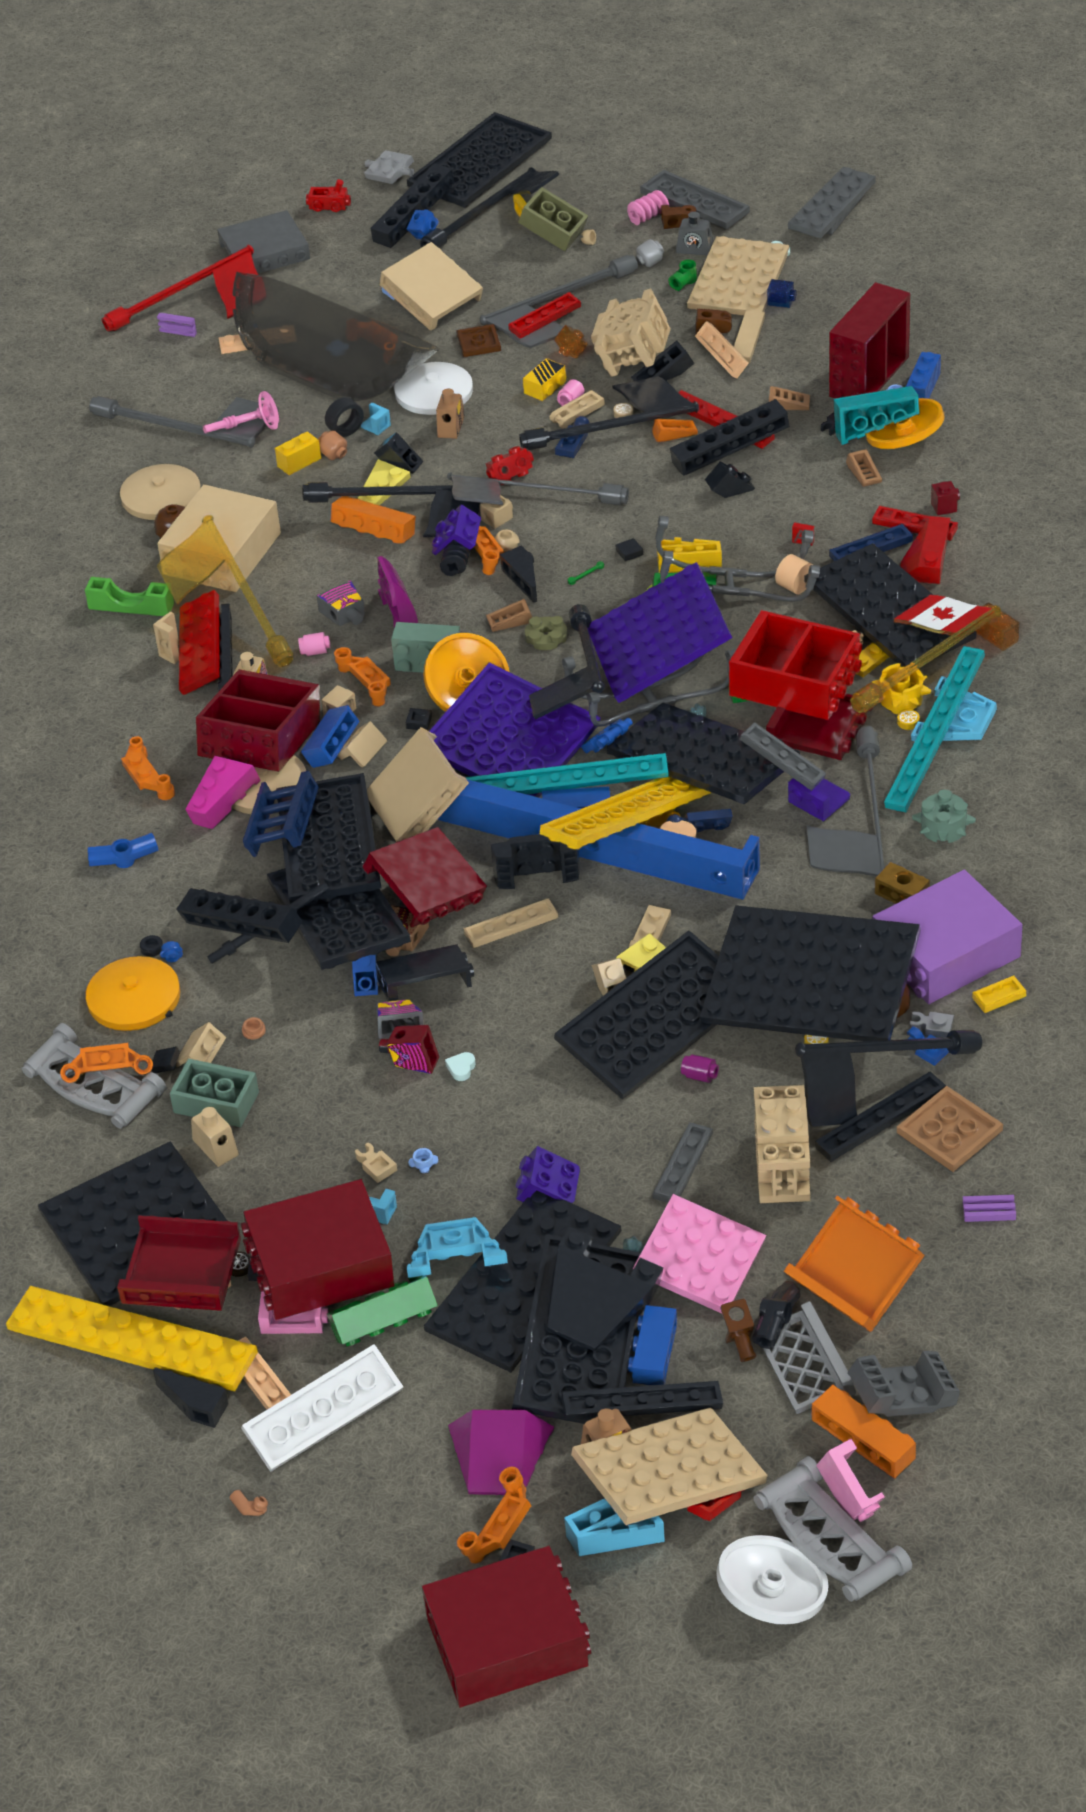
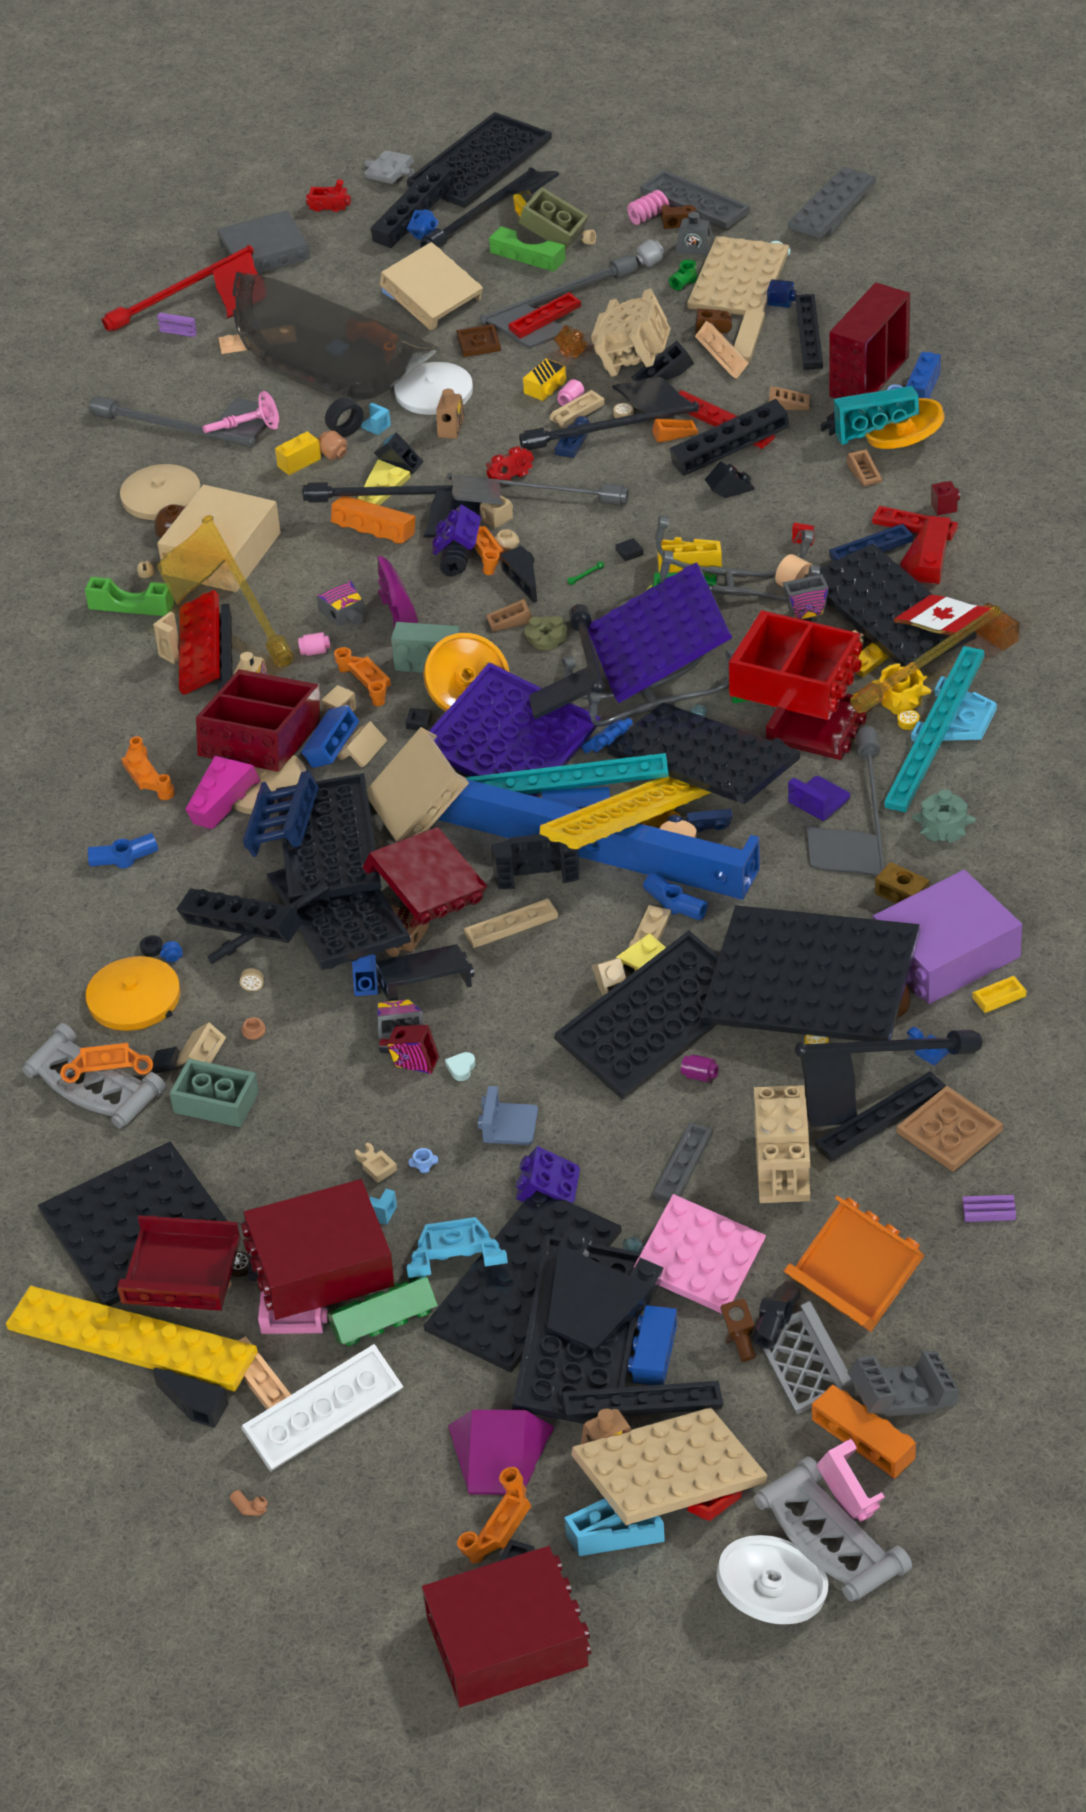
(145, 573): none -> tan hinge
(210, 1128): tan torso -> none
(251, 979): none -> tan tile
(506, 1121): none -> sand blue bracket
(544, 255): none -> bright green arch
(673, 898): none -> blue piece
(782, 756): dark grey tile -> none
(806, 596): none -> dark grey torso
(809, 331): none -> black plate
(935, 1024): light grey plate -> none

